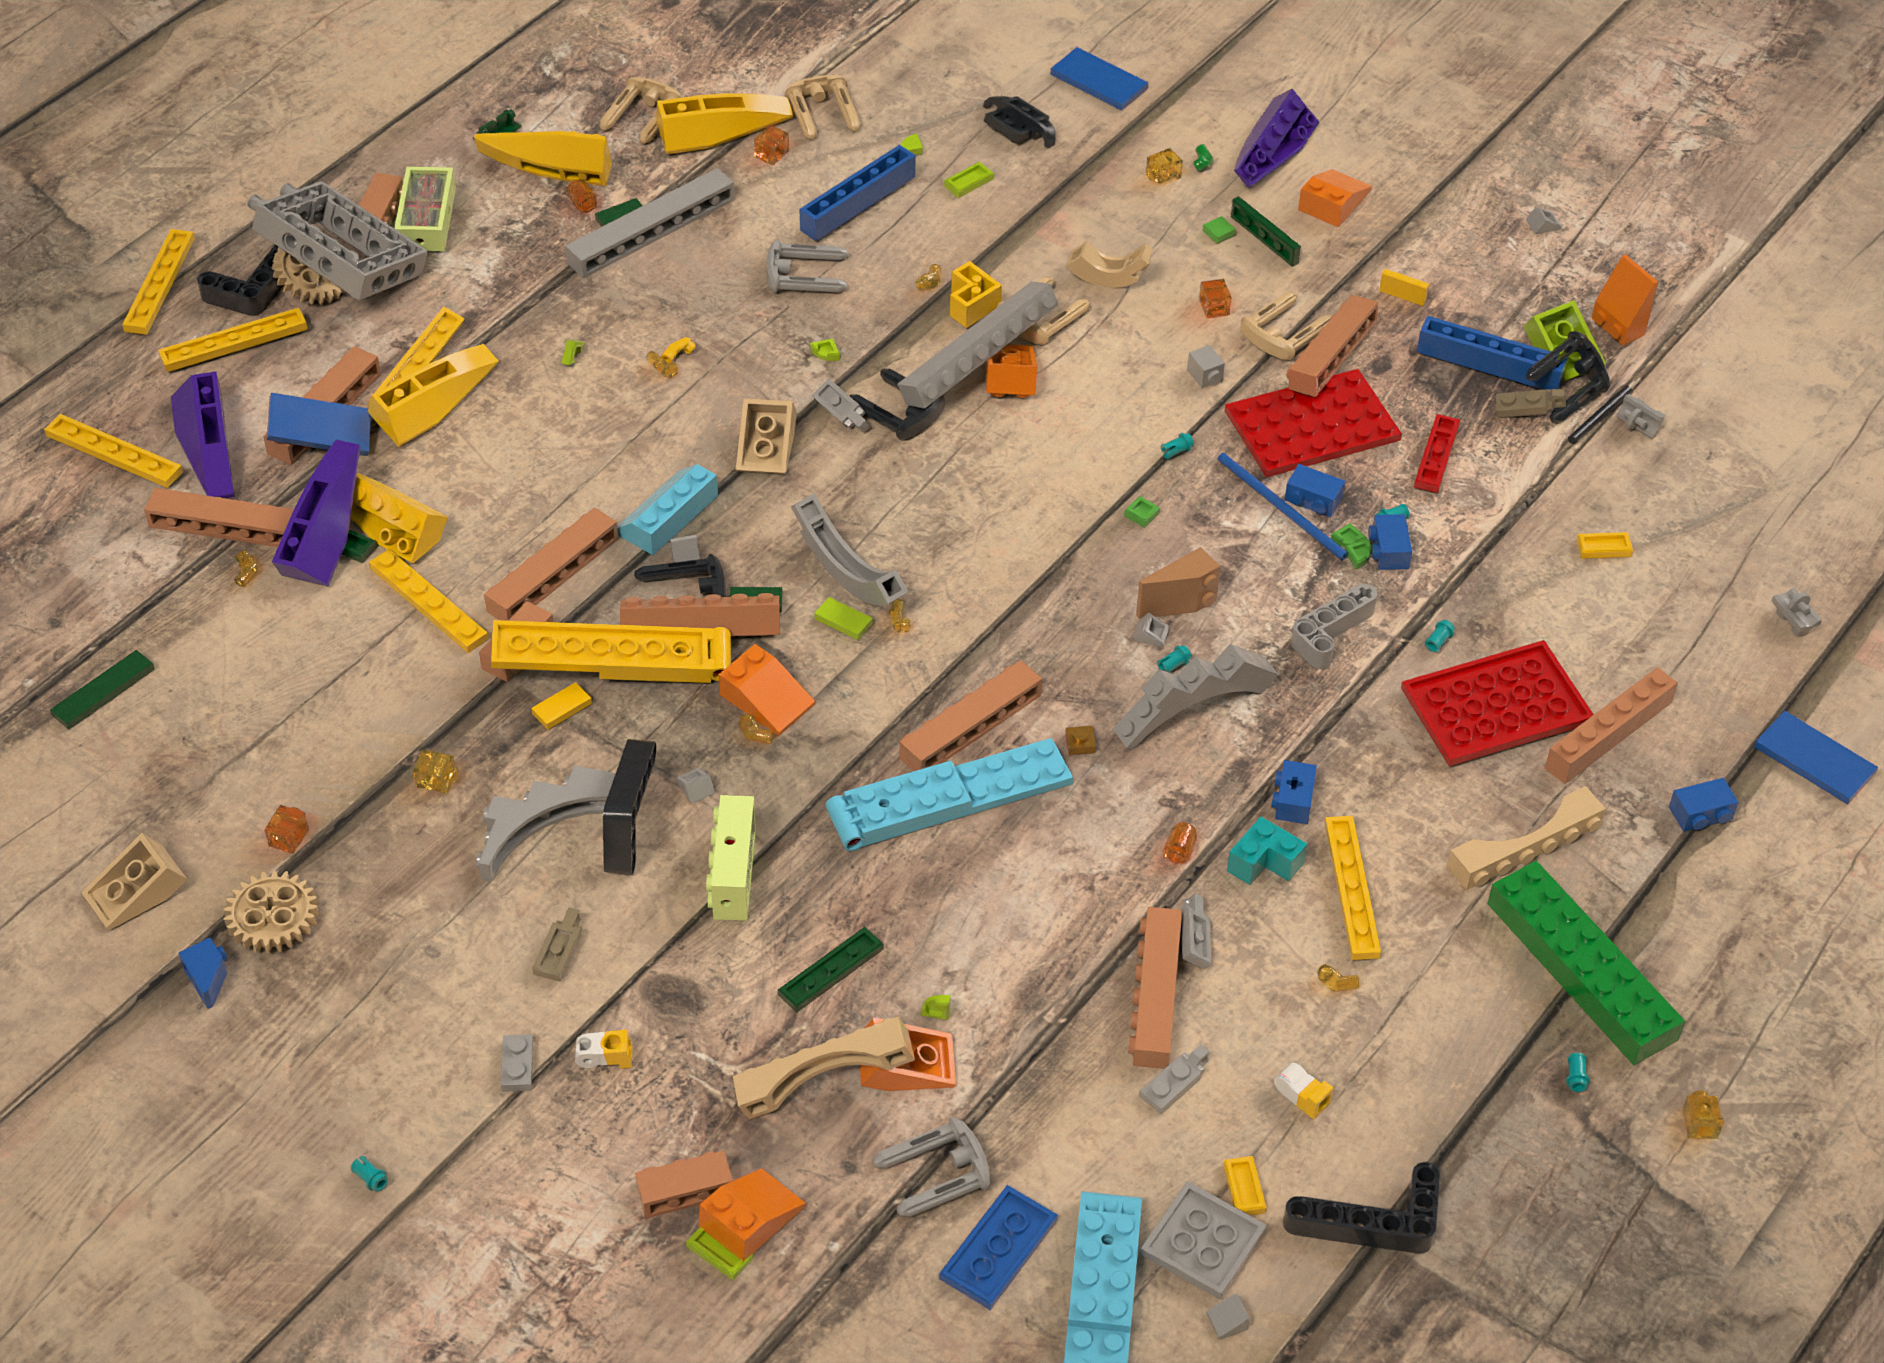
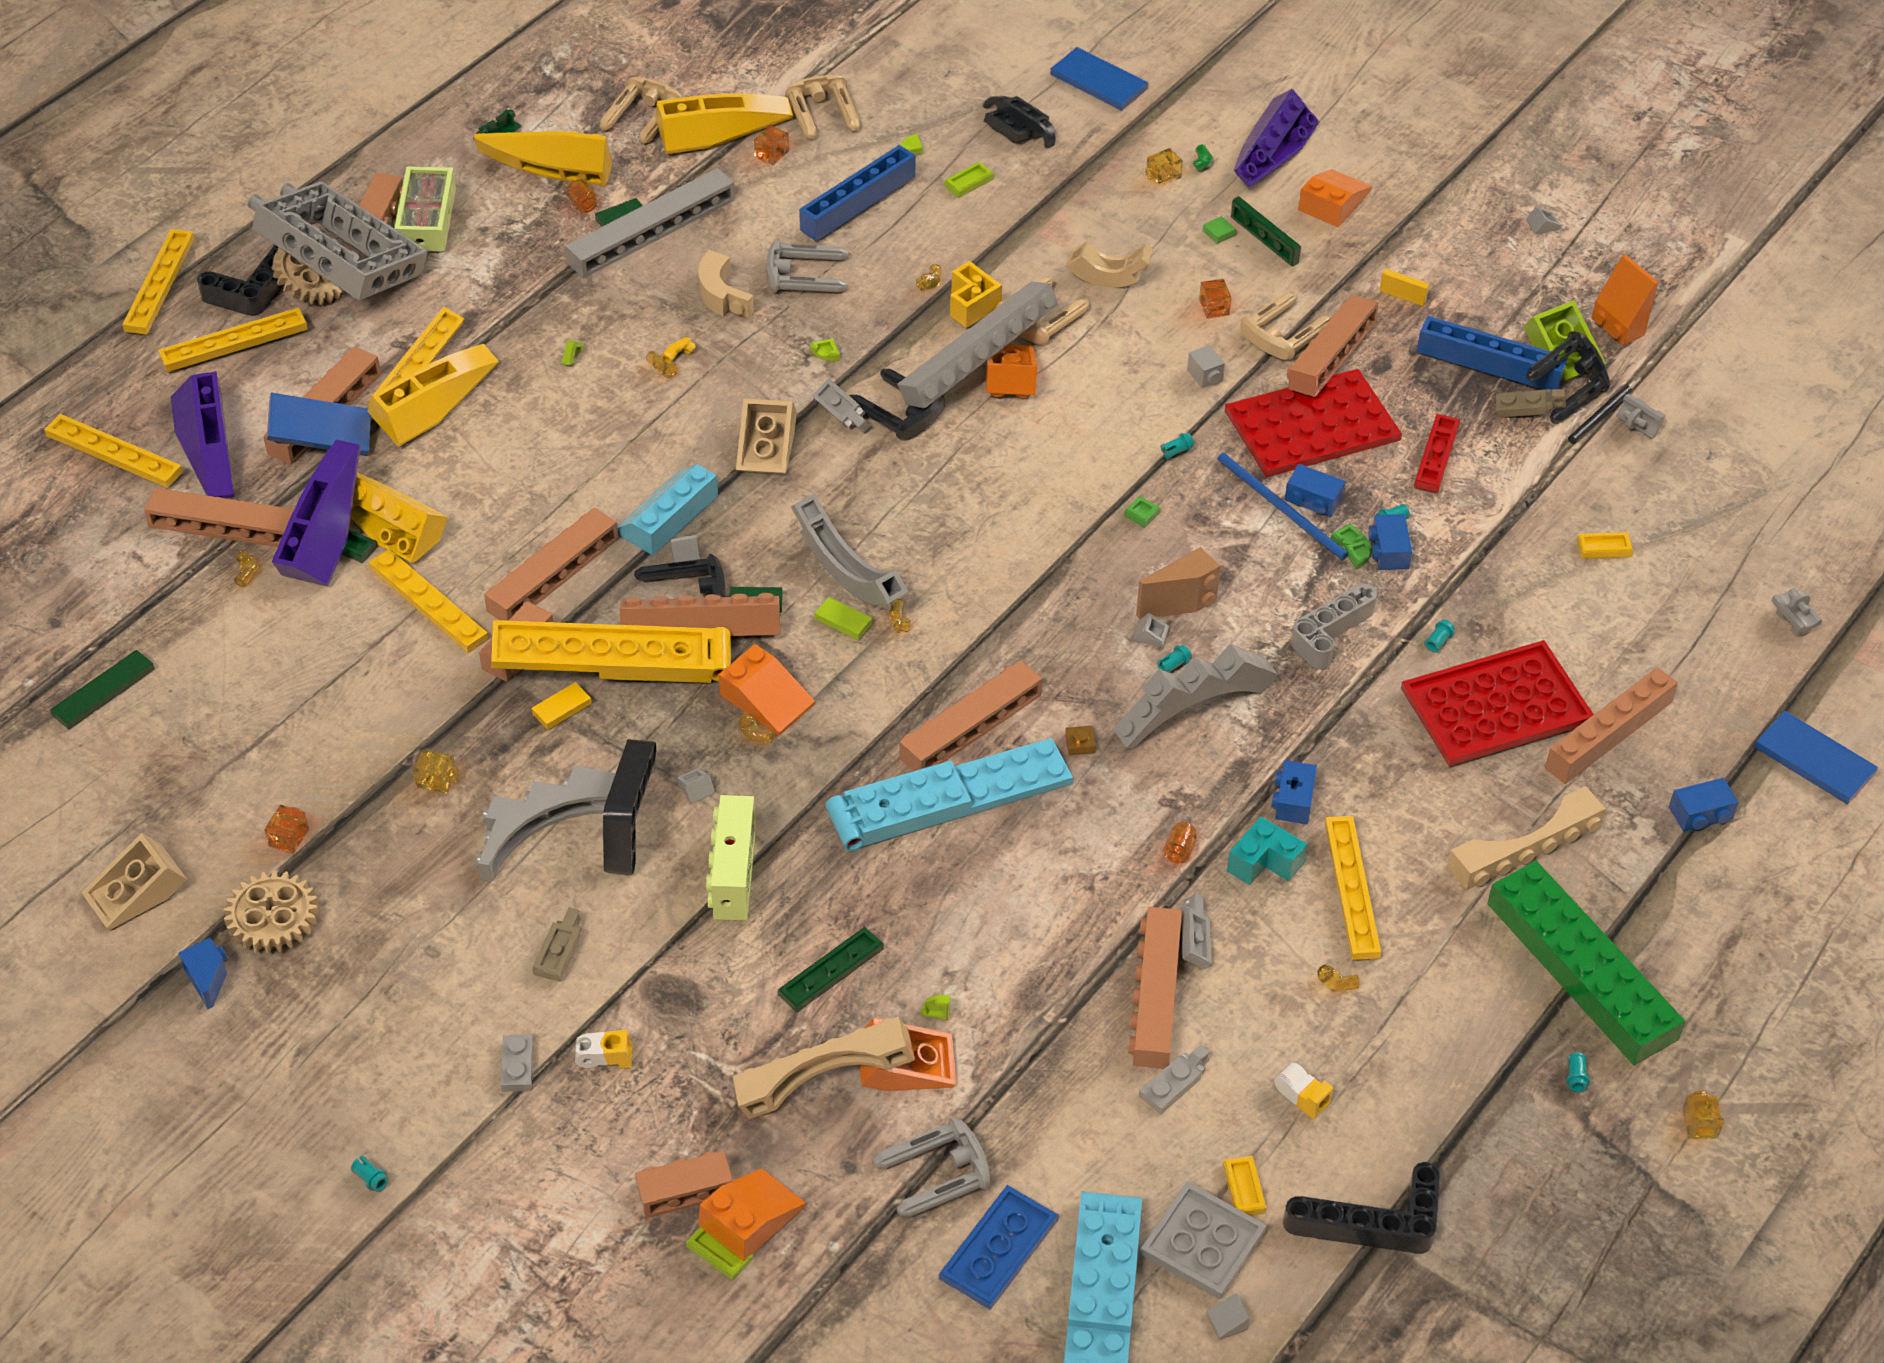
(715, 294): none -> tan arch

